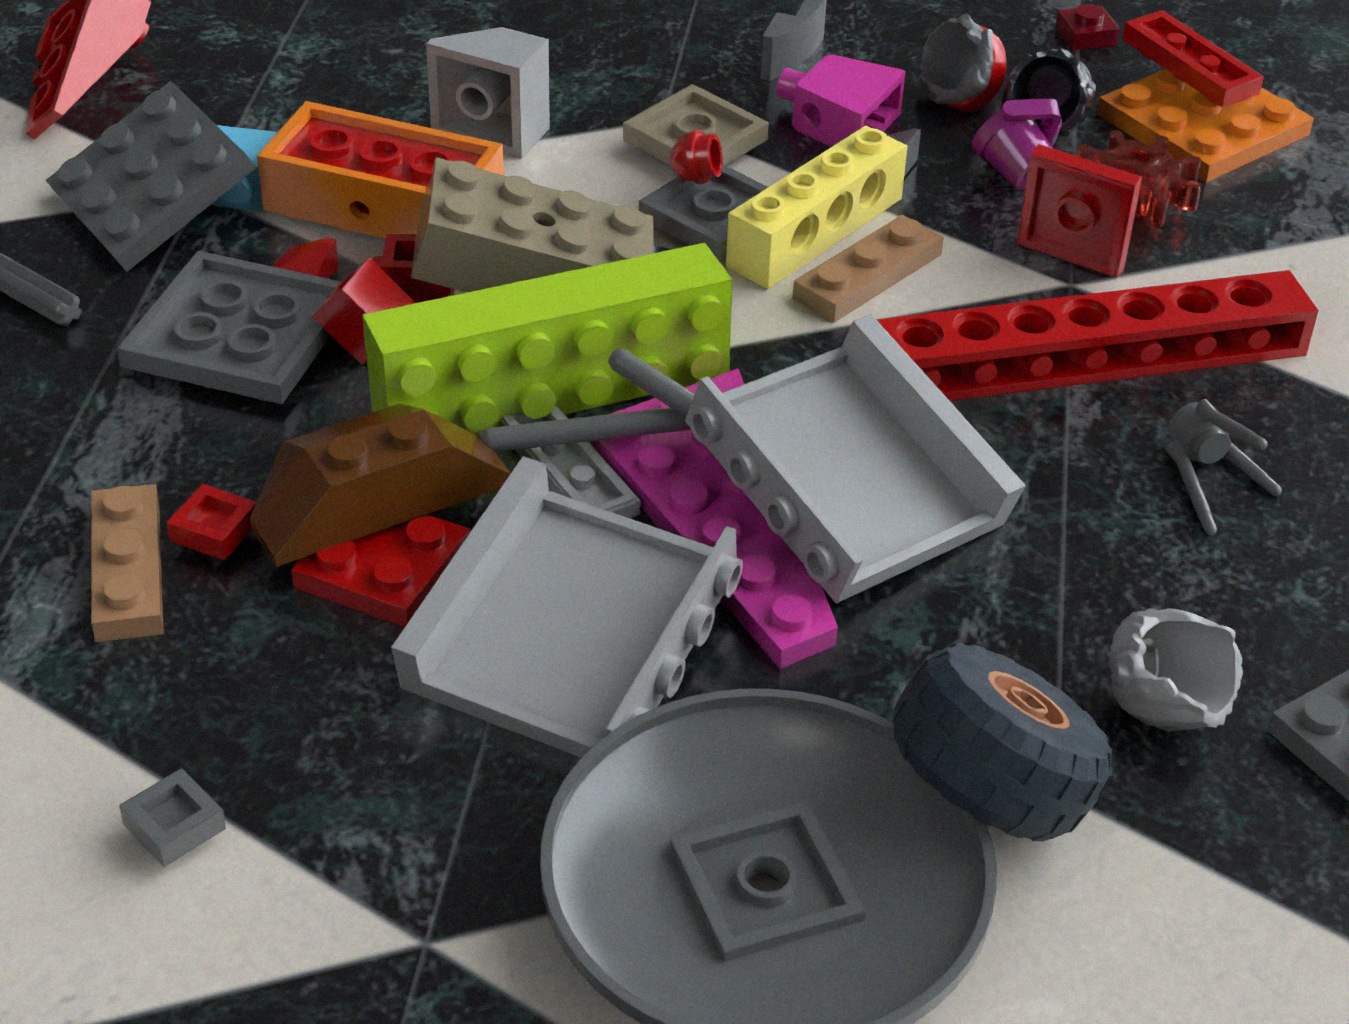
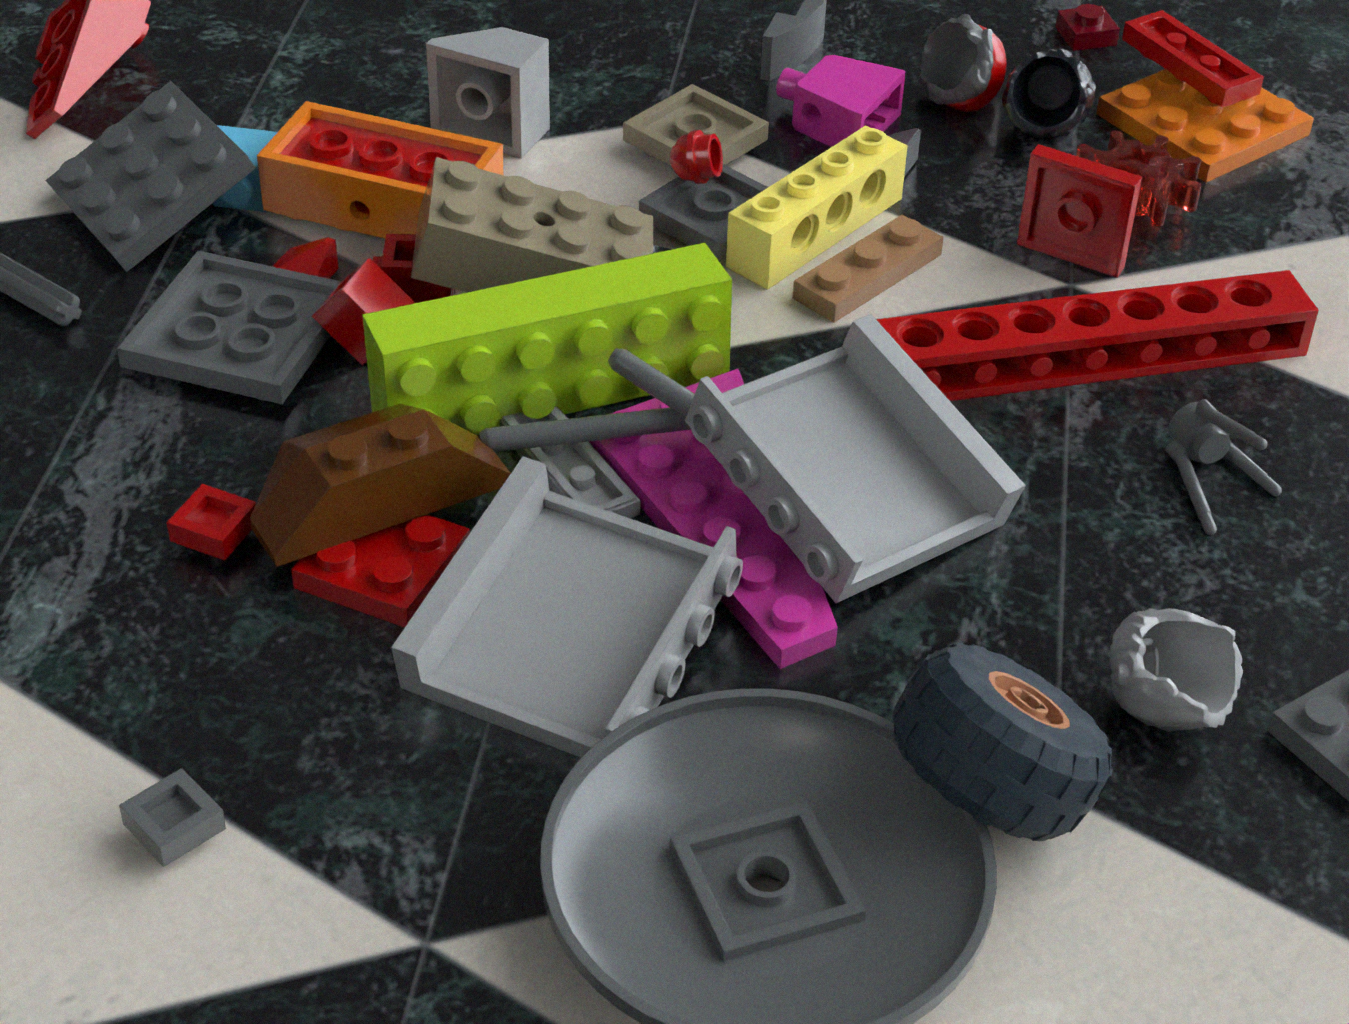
(126, 563): medium nougat plate -> none
(1013, 134): magenta piece -> none

